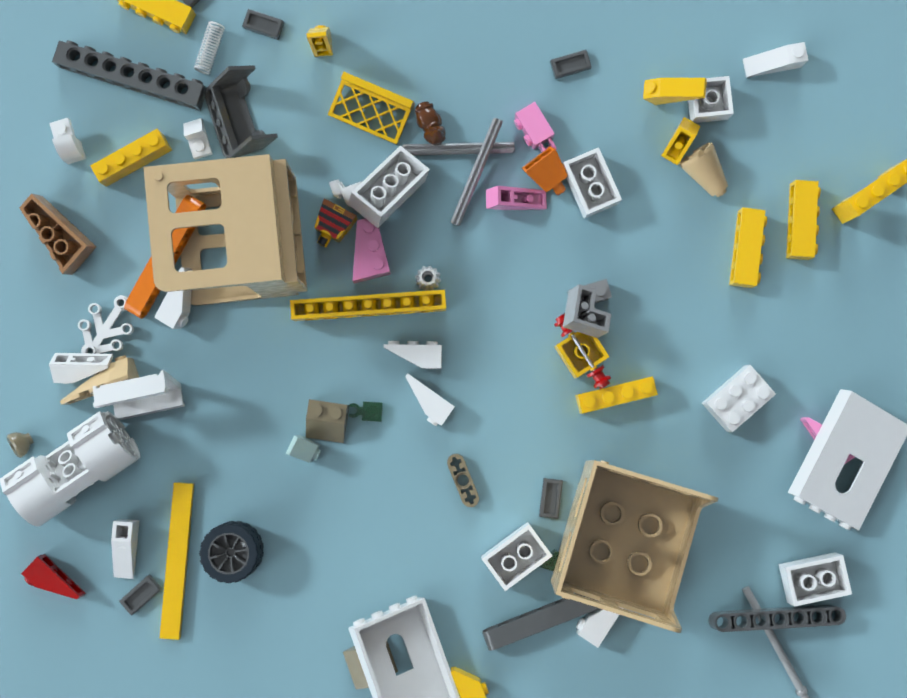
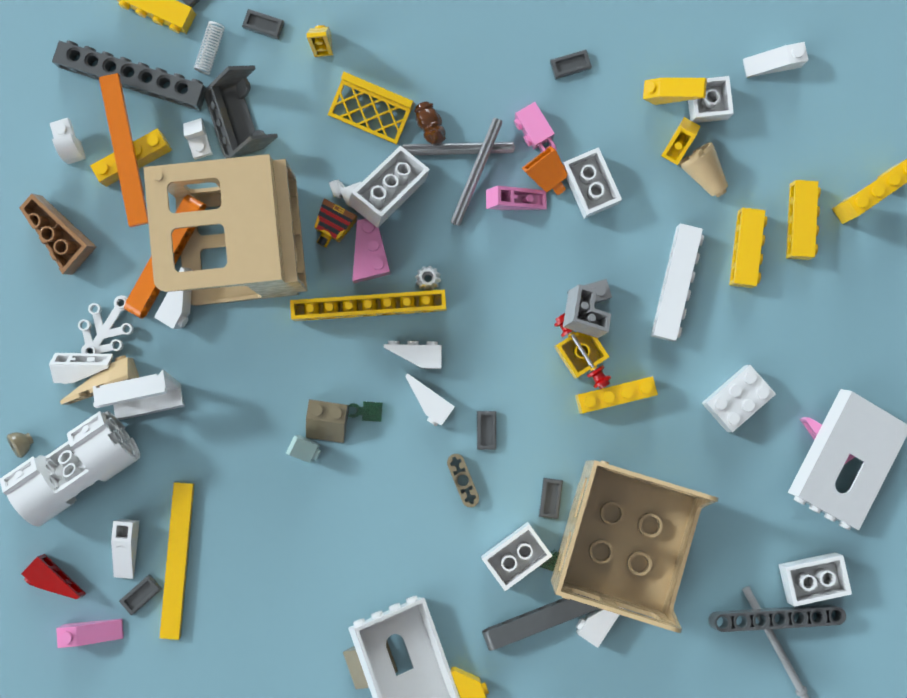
(89, 632): none -> bright pink slope
(124, 150): none -> orange tile
(231, 551): wheel -> none
(486, 430): none -> dark grey tile
(676, 282): none -> white brick

